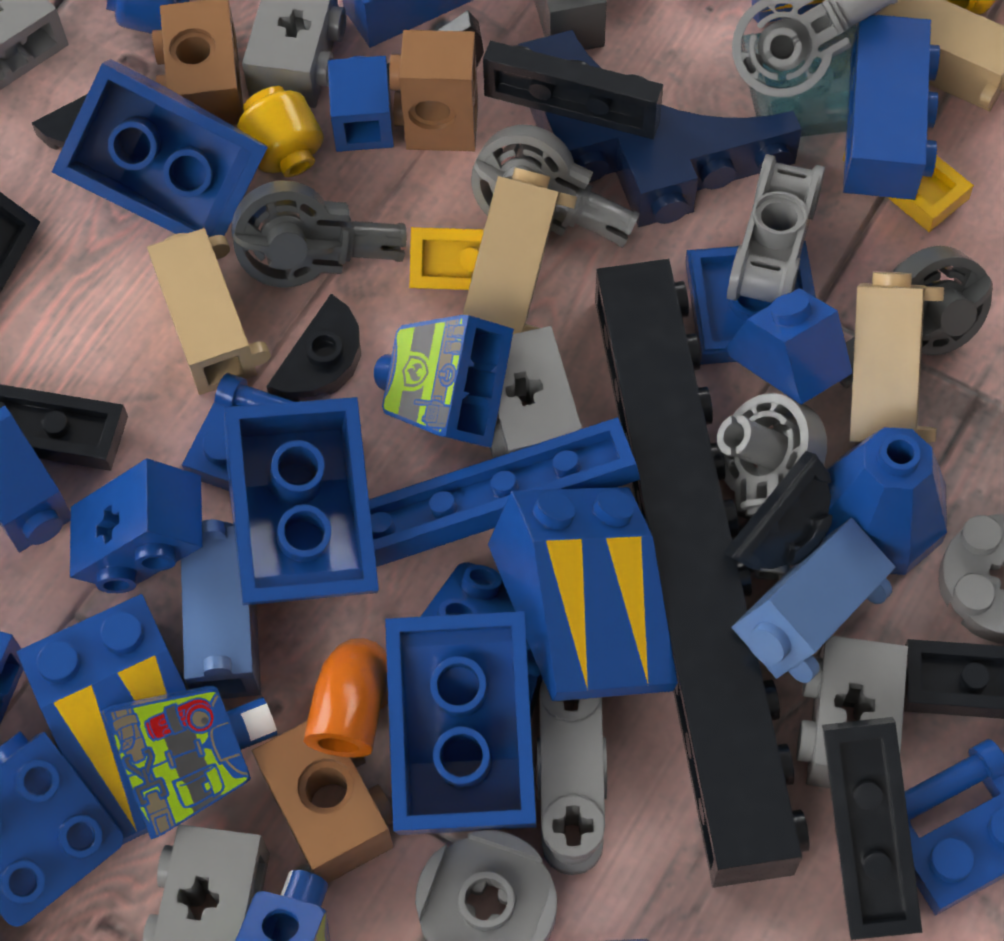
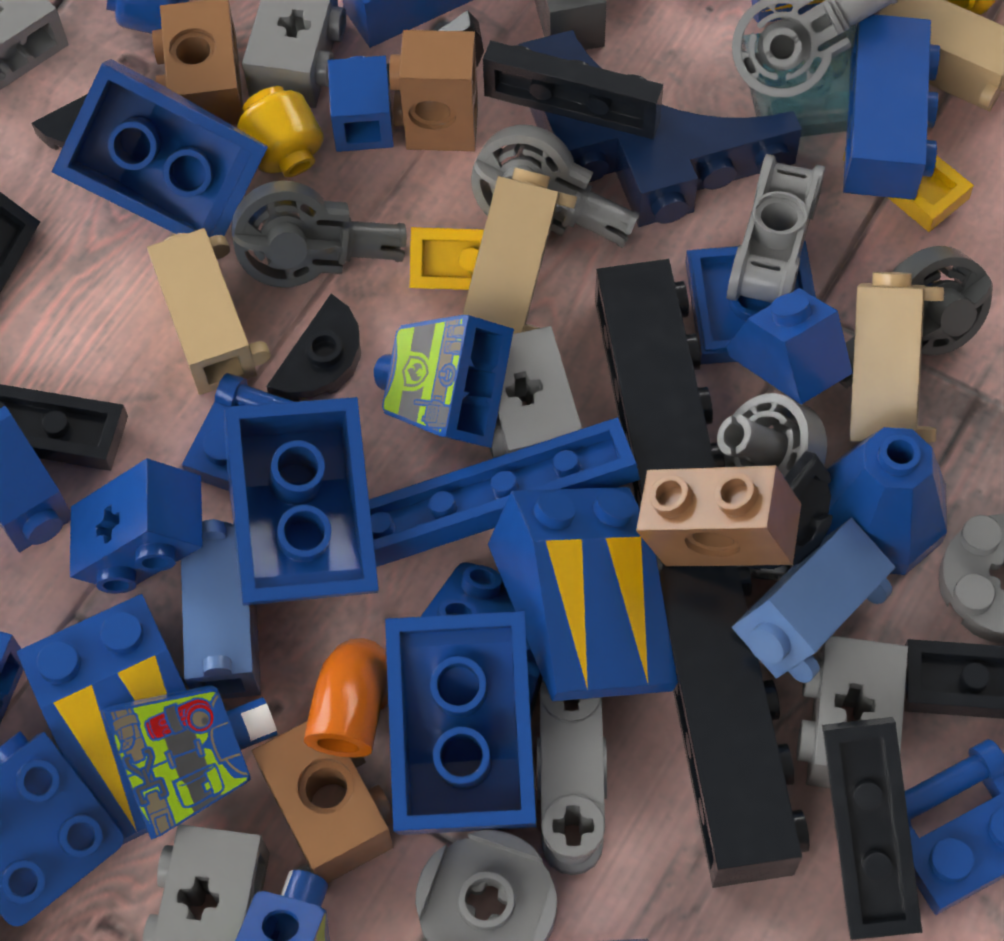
(719, 516): none -> medium nougat brick

